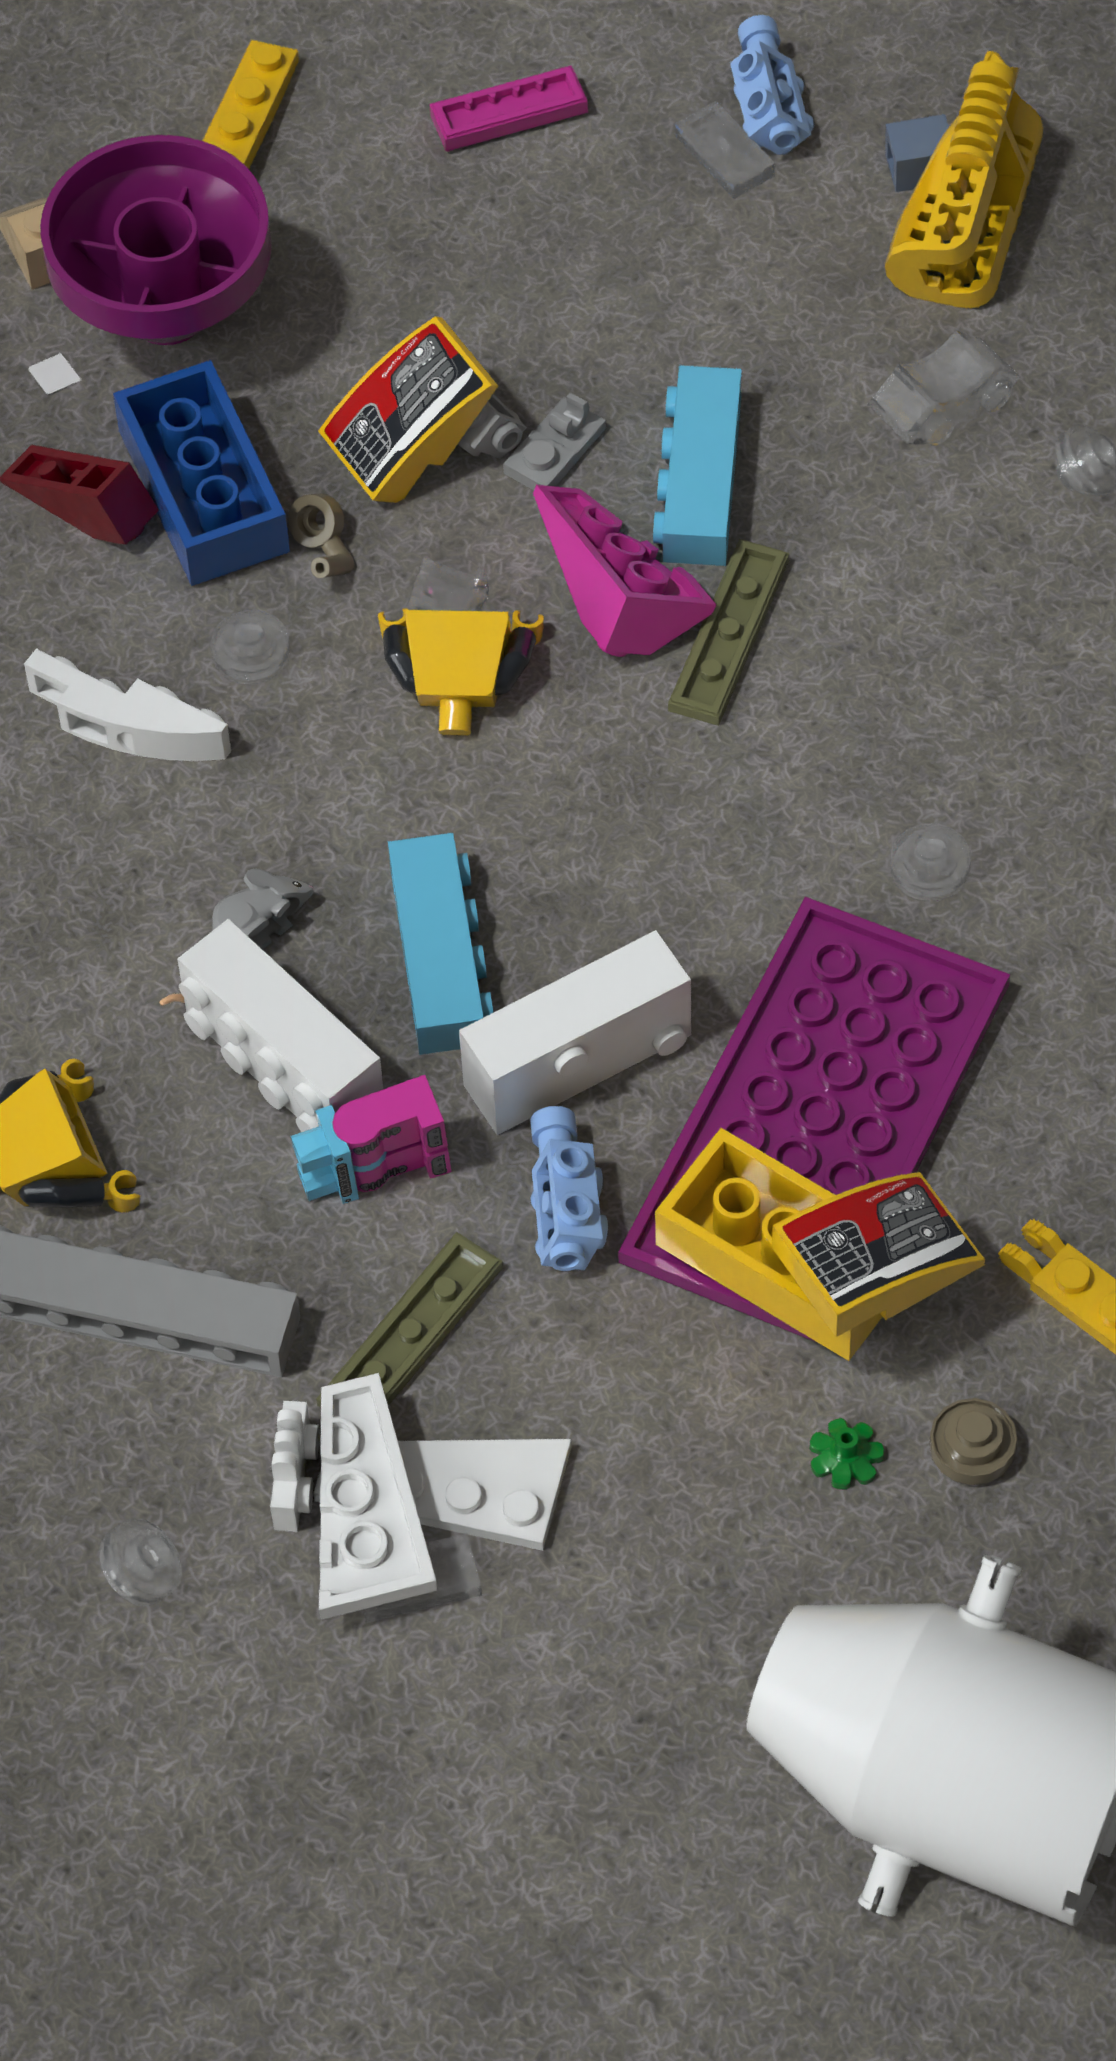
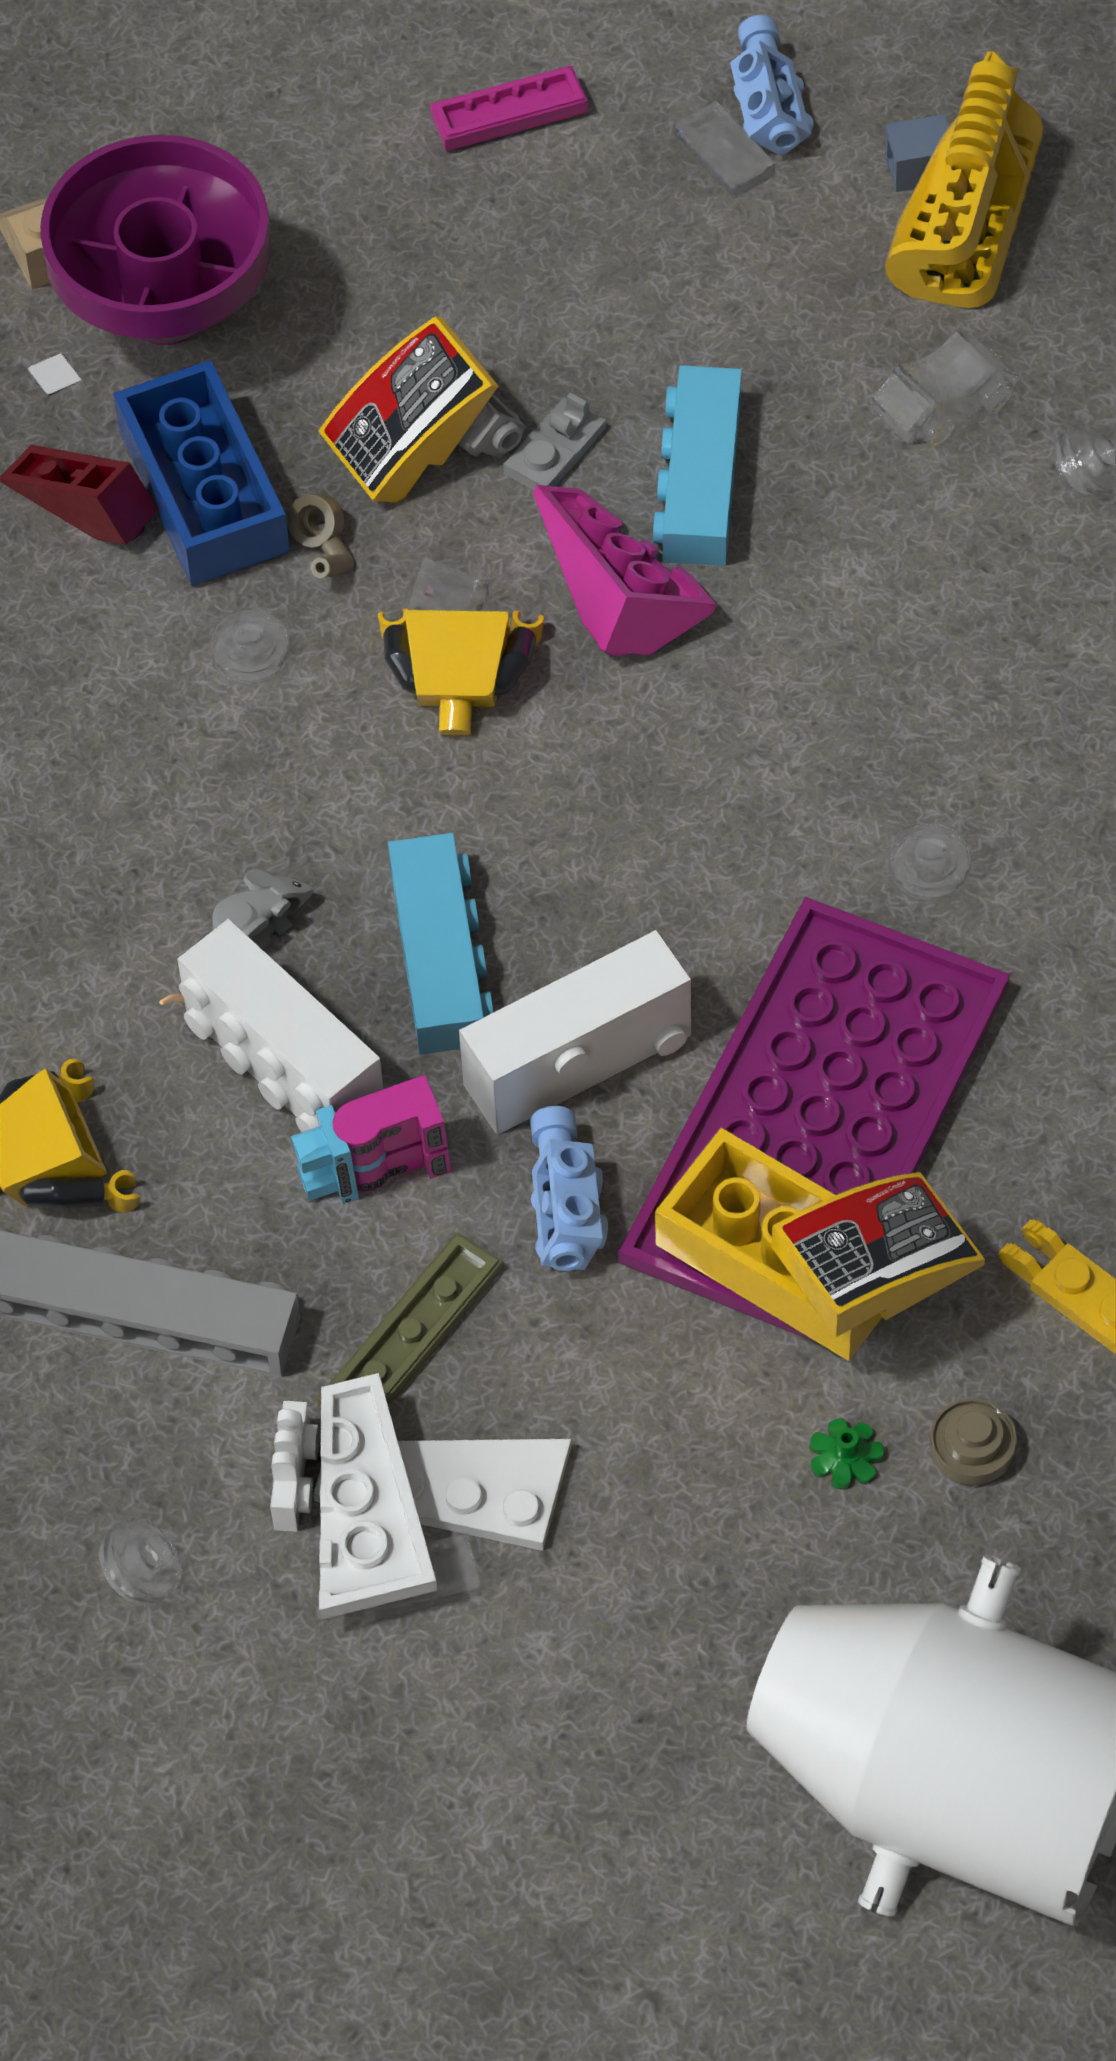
(137, 722): white slope -> none
(252, 100): yellow plate -> none
(729, 632): olive tile -> none

